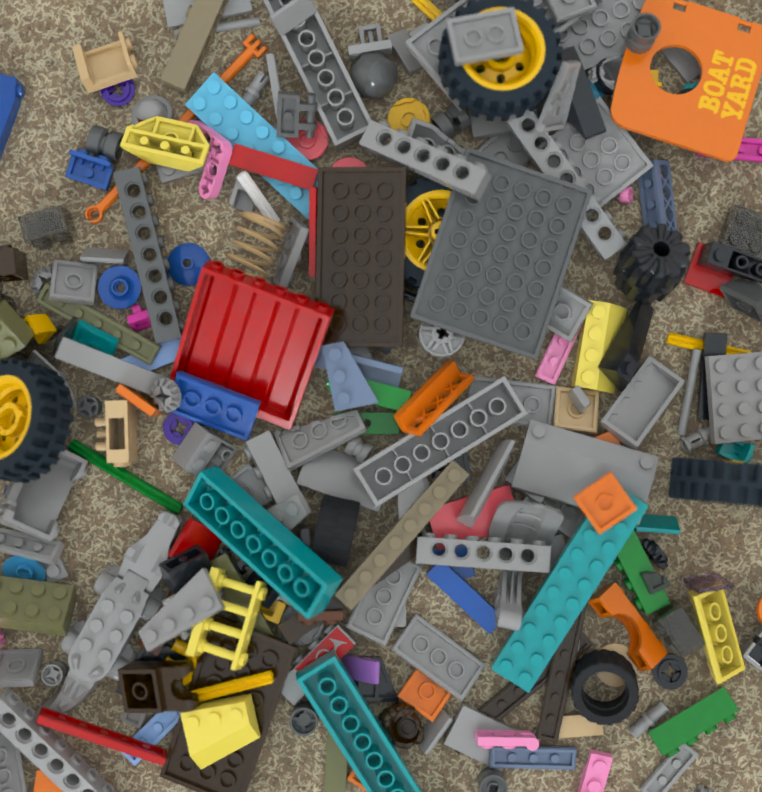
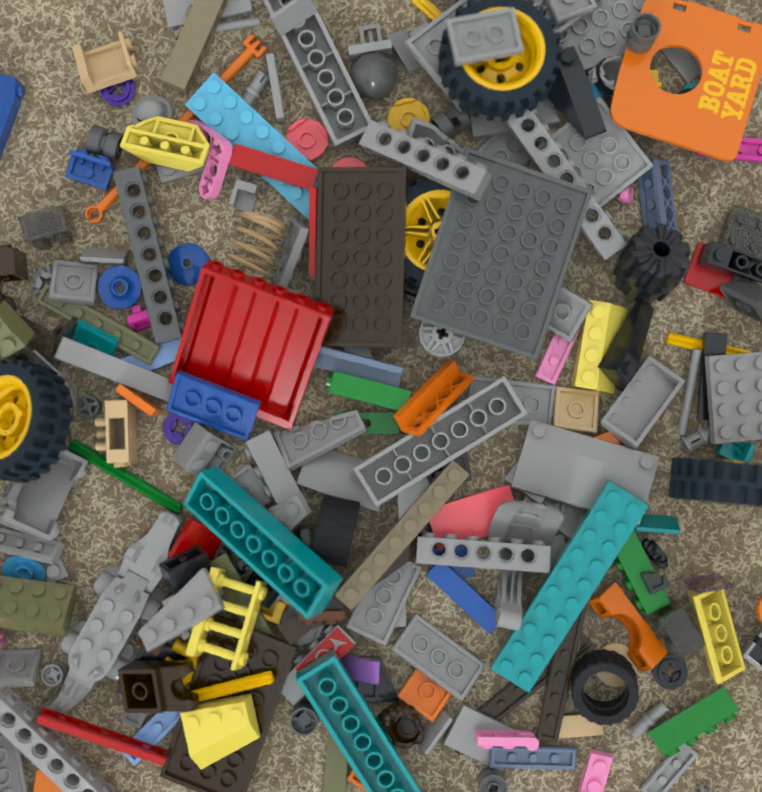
(41, 326): yellow panel -> none
(168, 387): light grey gear -> none
(257, 196): white axle -> none
(289, 114): dark grey plate -> none
(345, 378): sand blue wing -> none
(357, 448): light grey wheel -> none
(486, 483): light grey slope -> none
(559, 99): light grey wing -> none
(579, 399): light grey tile -> none
(605, 502): orange tile -> none

